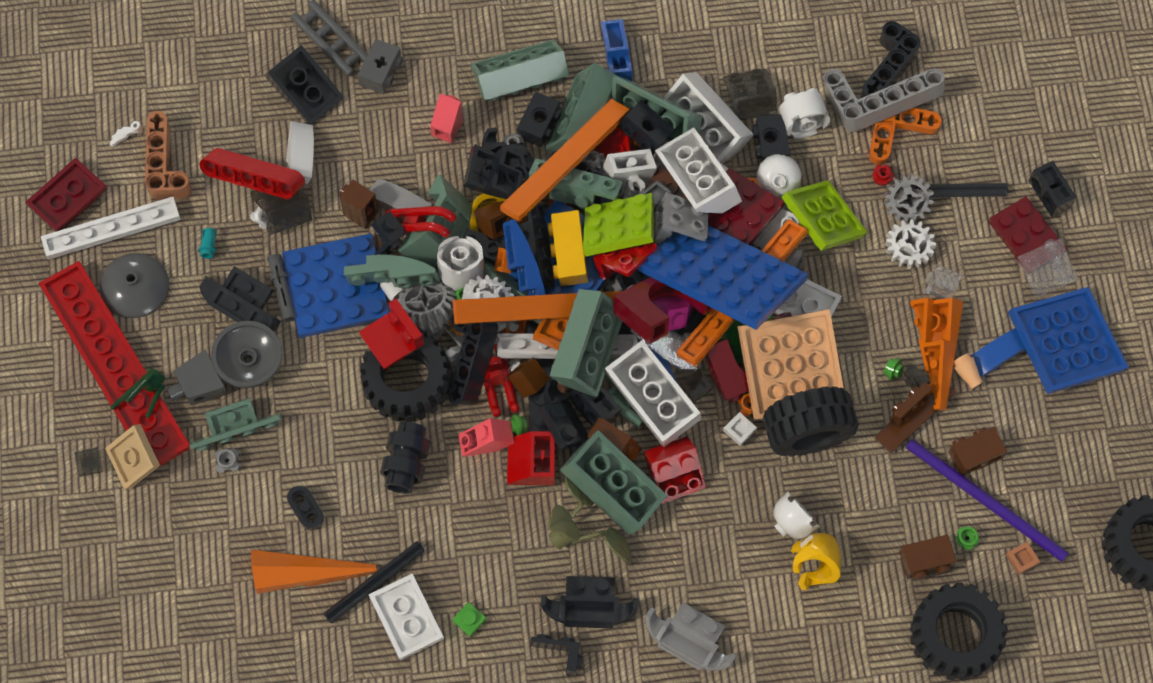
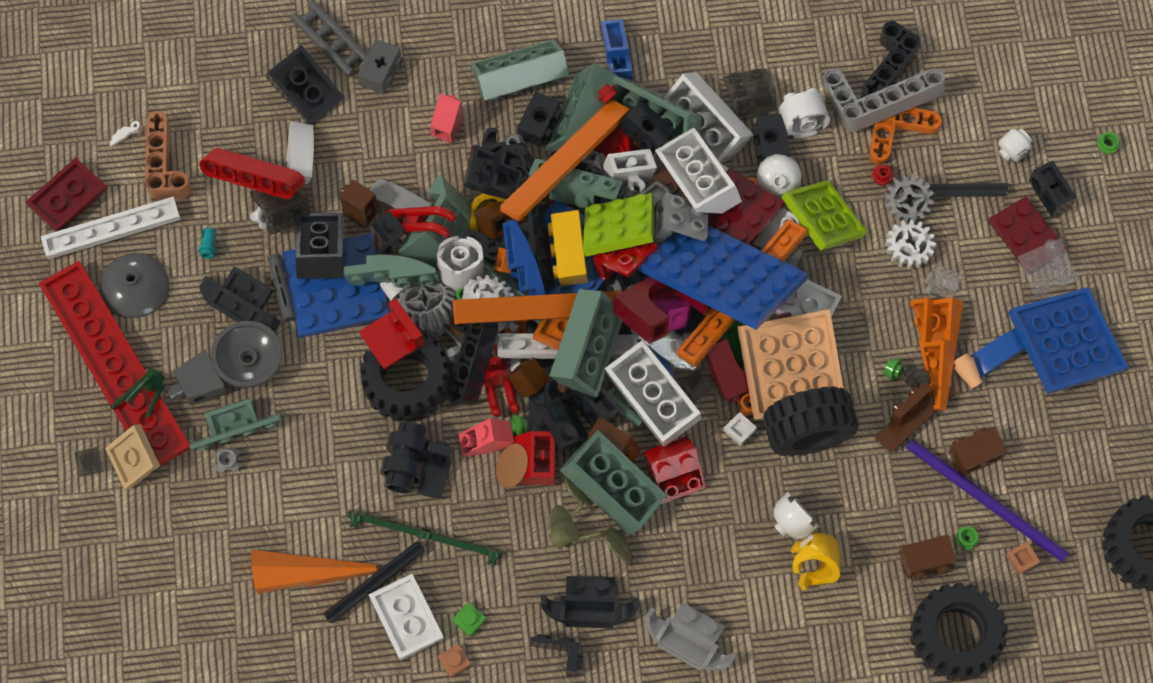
(306, 508): black plate -> none
(319, 245): none -> black slope
(425, 533): none -> dark green piece
(436, 469): none -> black bracket
(454, 660): none -> nougat plate
(511, 465): none -> medium nougat sticker
(607, 93): none -> red plate
(1015, 145): none -> white head
(1112, 139): none -> bright green plate

